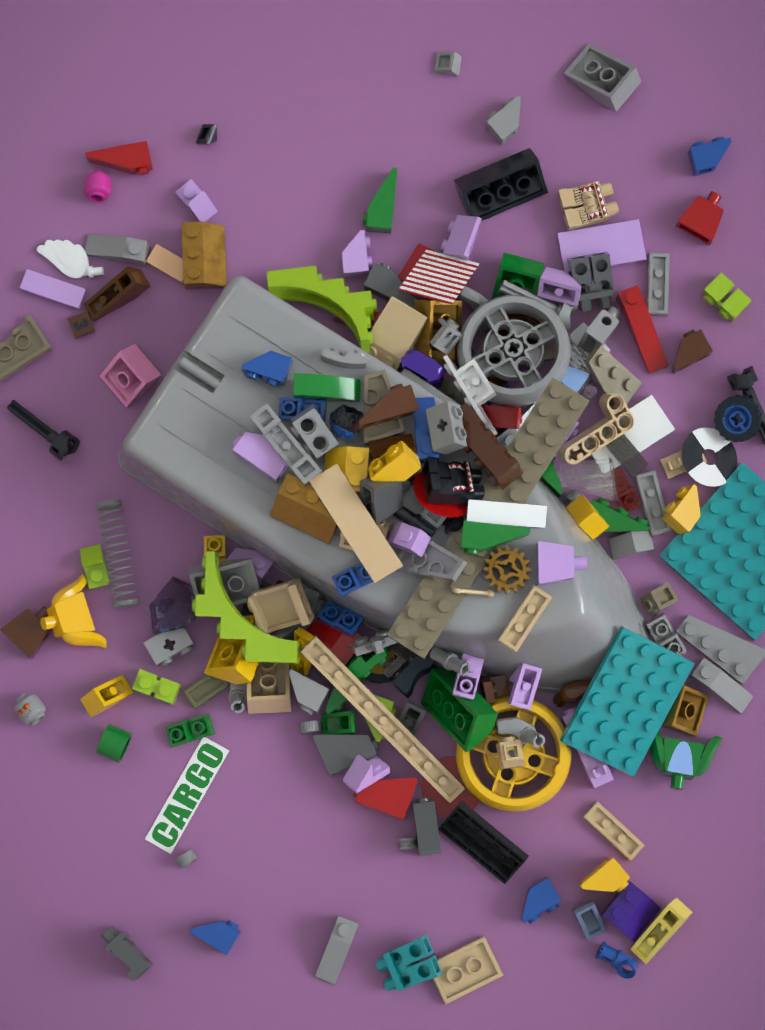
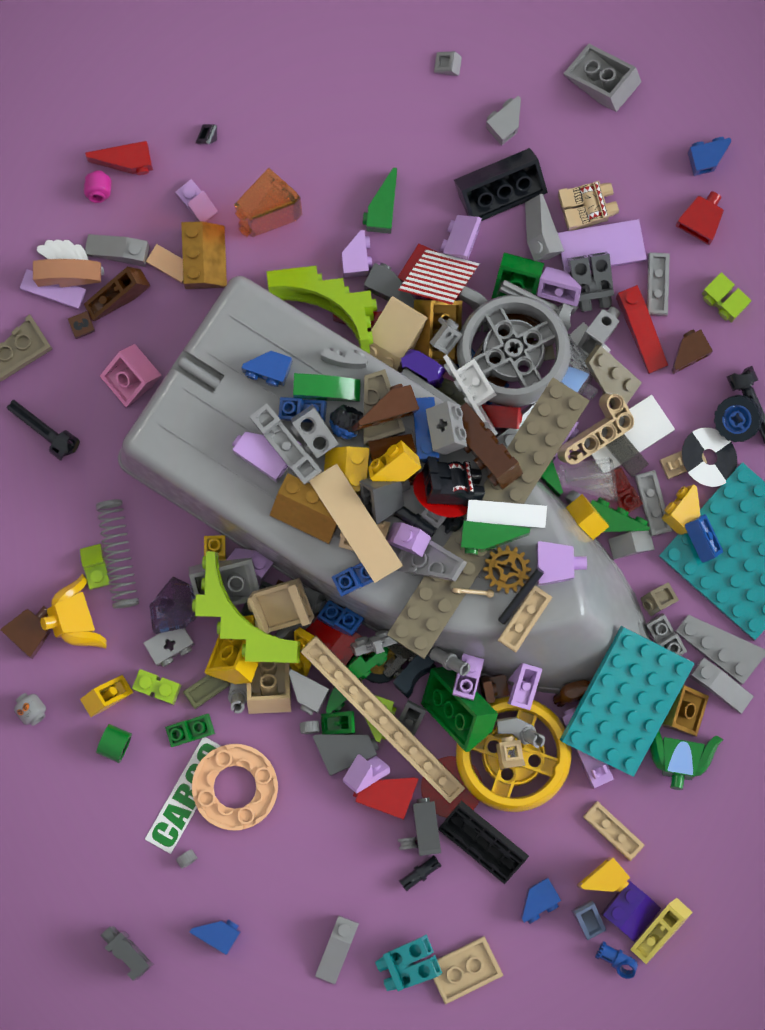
(66, 272): none -> nougat slope
(204, 781): none -> light nougat plate
(267, 205): none -> clear orange windscreen
(420, 873): none -> black pin
(521, 595): none -> black bar
(541, 231): none -> light grey slope
(703, 538): none -> blue slope

